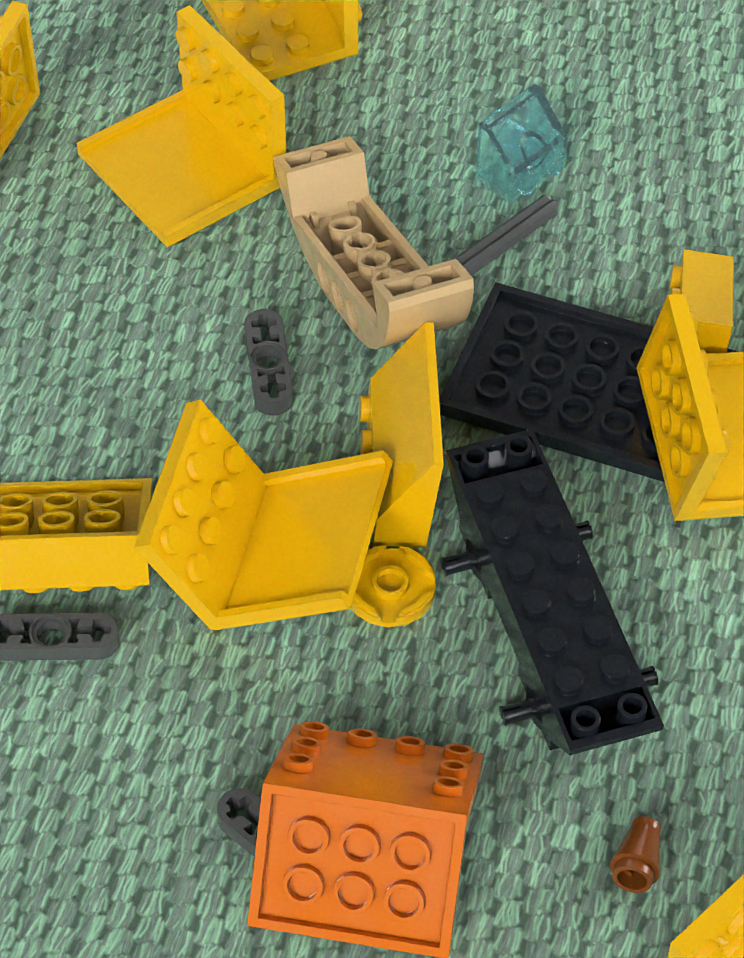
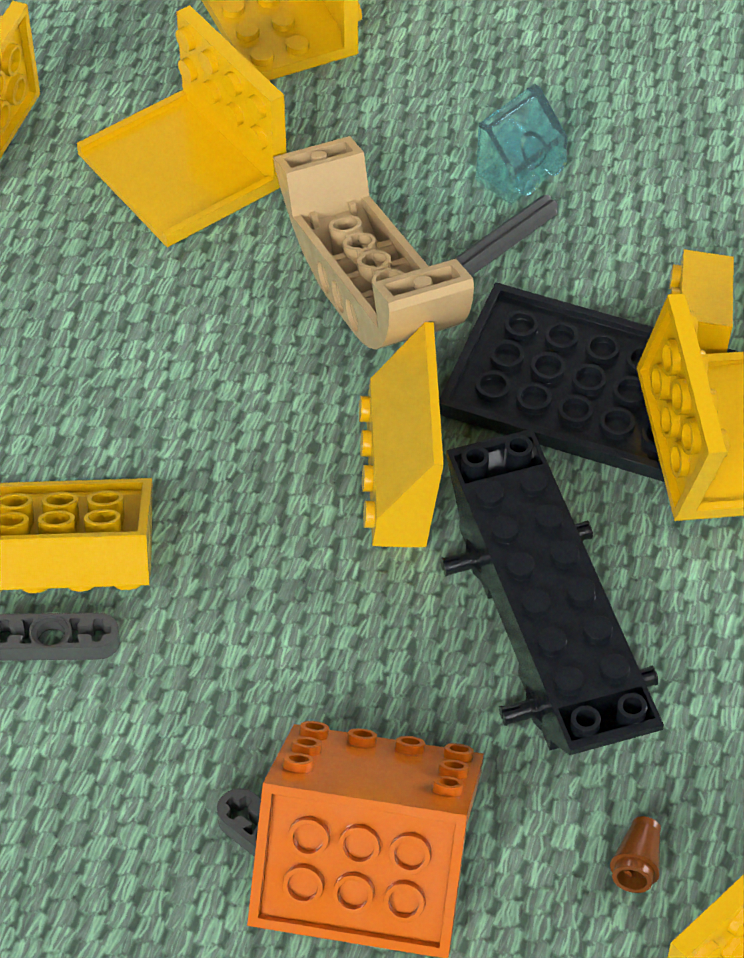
(256, 542): yellow bracket -> none
(276, 348): dark grey beam -> none
(390, 600): yellow tile -> none

